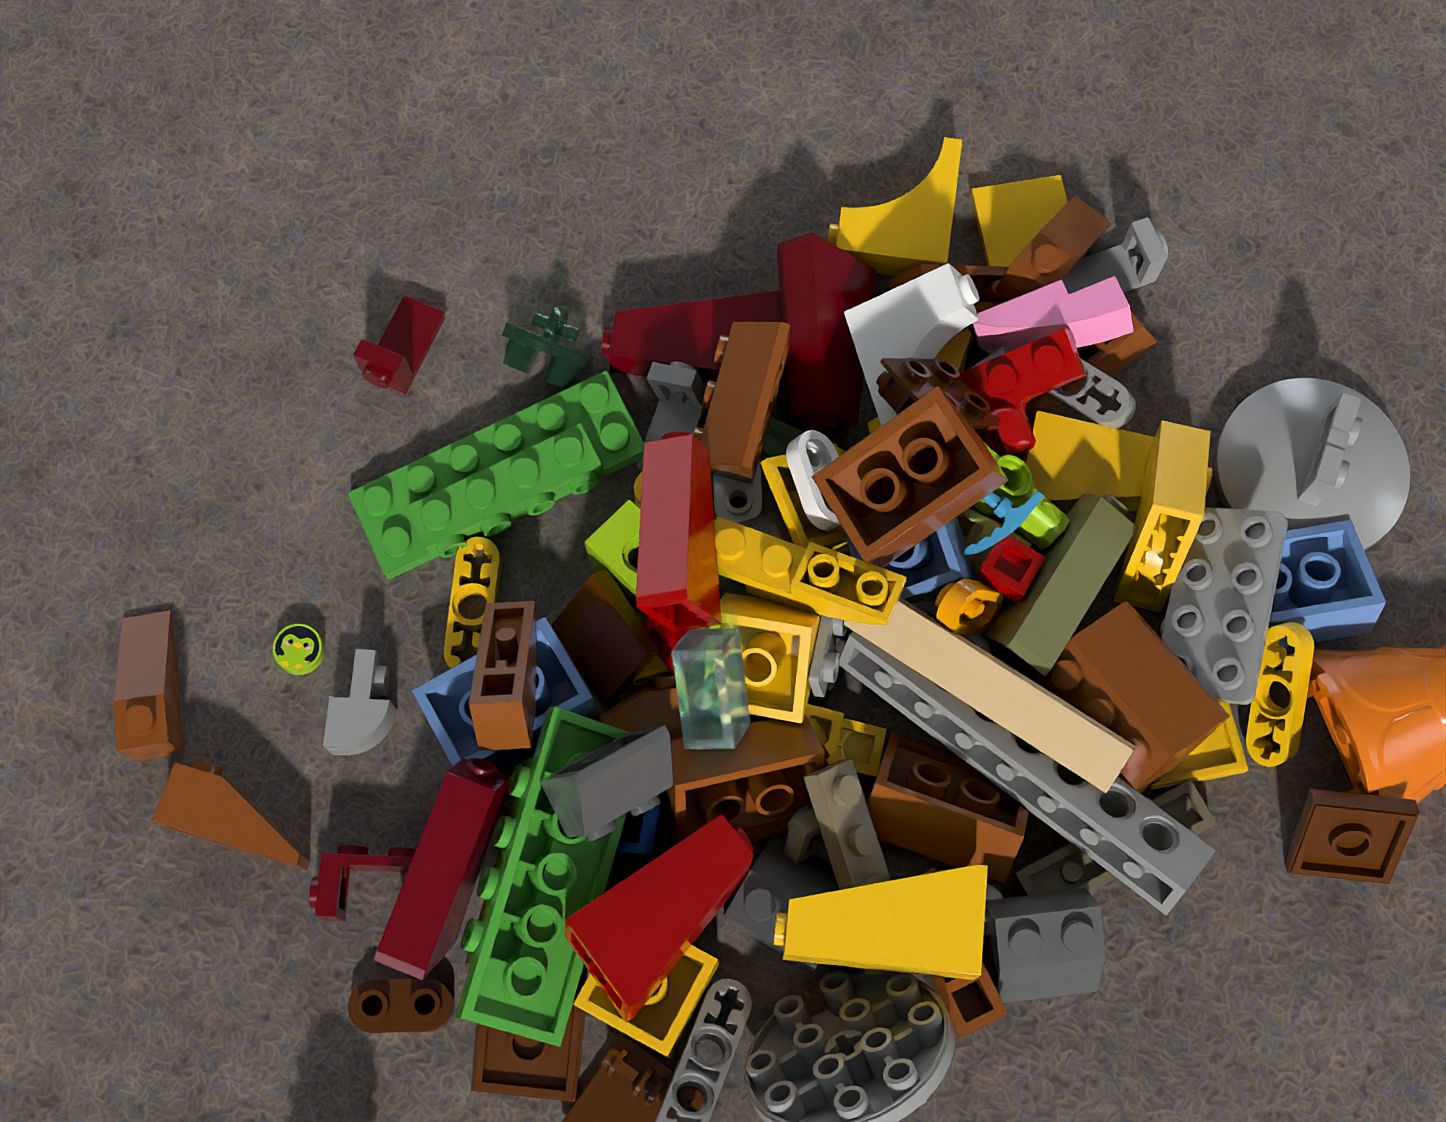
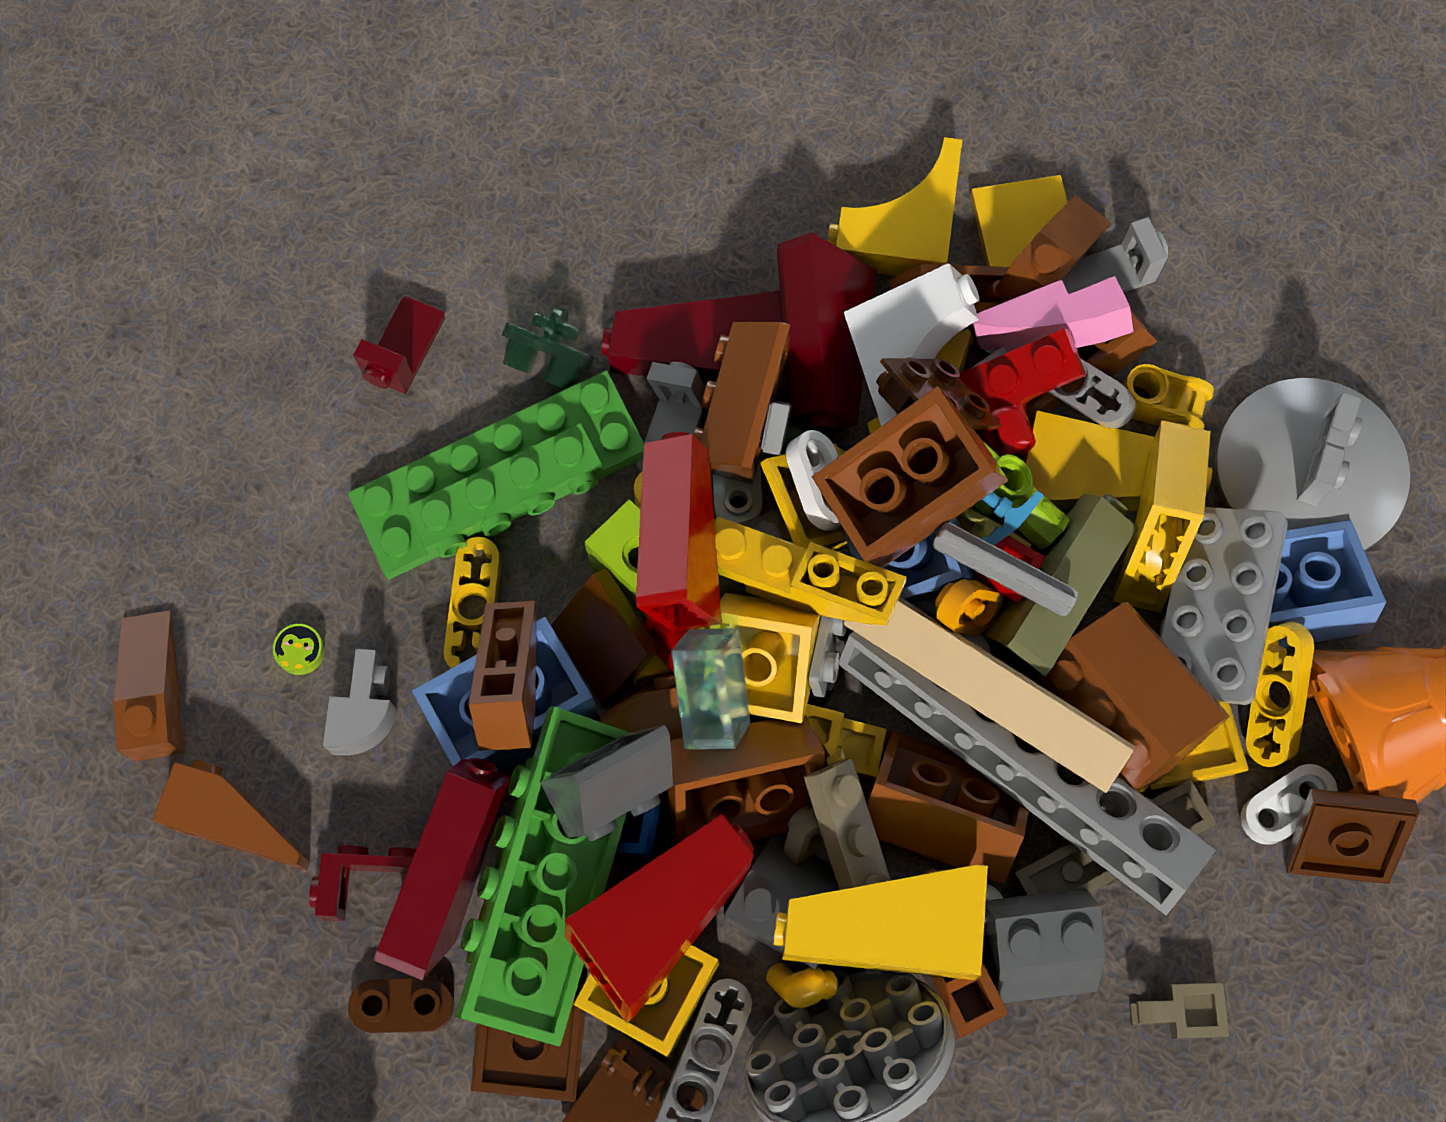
(777, 427): none -> light grey tile
(803, 987): none -> yellow arm
(1005, 569): none -> light grey axle
(1170, 396): none -> yellow piece
(1190, 1009): none -> dark tan plate
(1284, 803): none -> white plate

